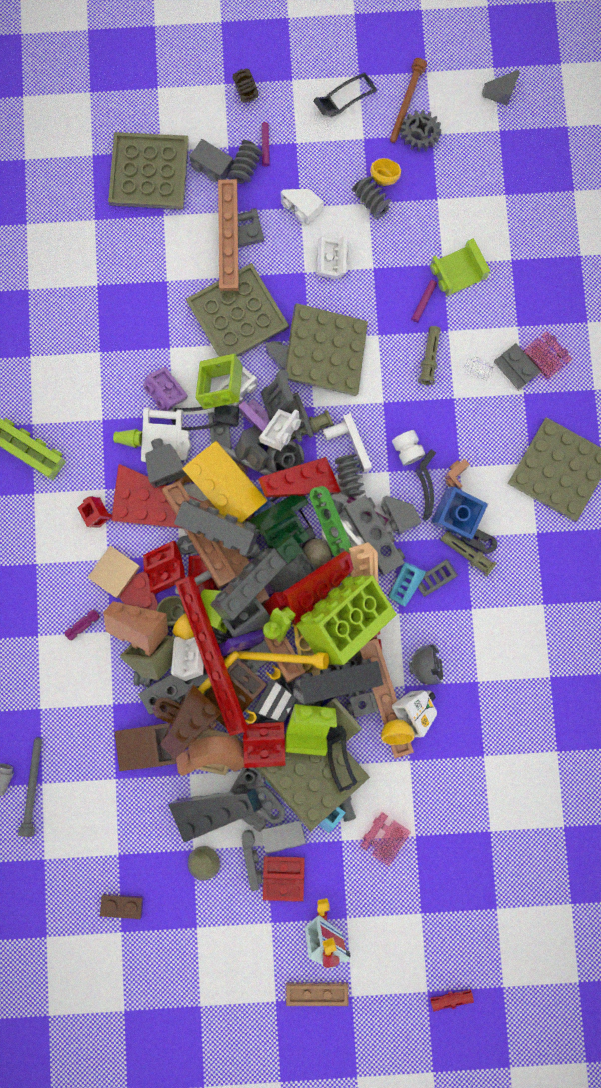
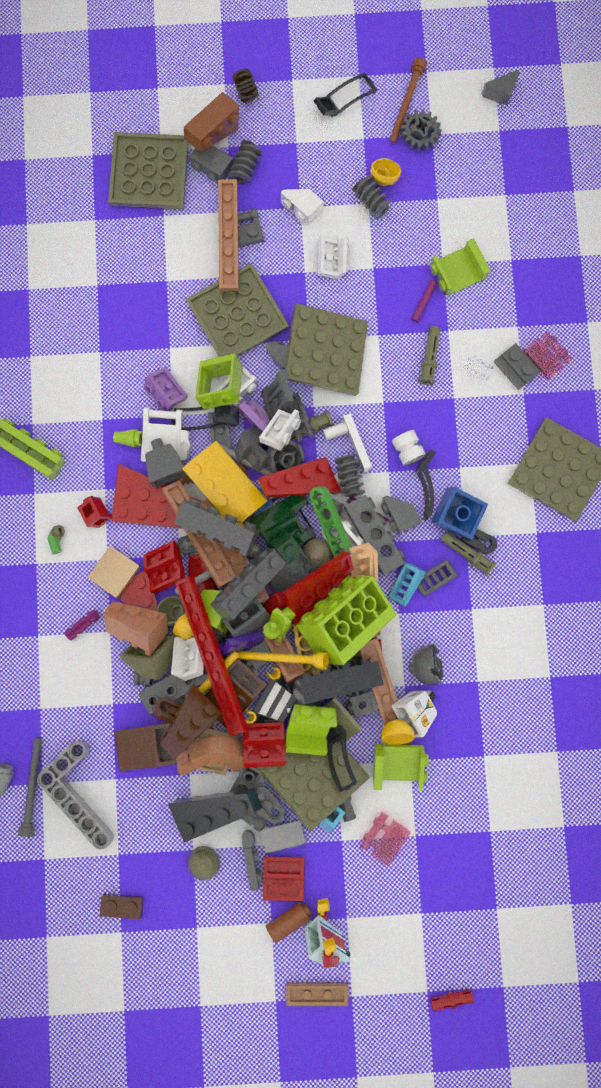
(54, 537): none -> arm
(72, 796): none -> light grey beam
(213, 123): none -> dark orange wedge
(265, 144): magenta piece -> none
(289, 922): none -> dark orange brick
(400, 764): none -> lime panel
(456, 469): nougat bracket -> none

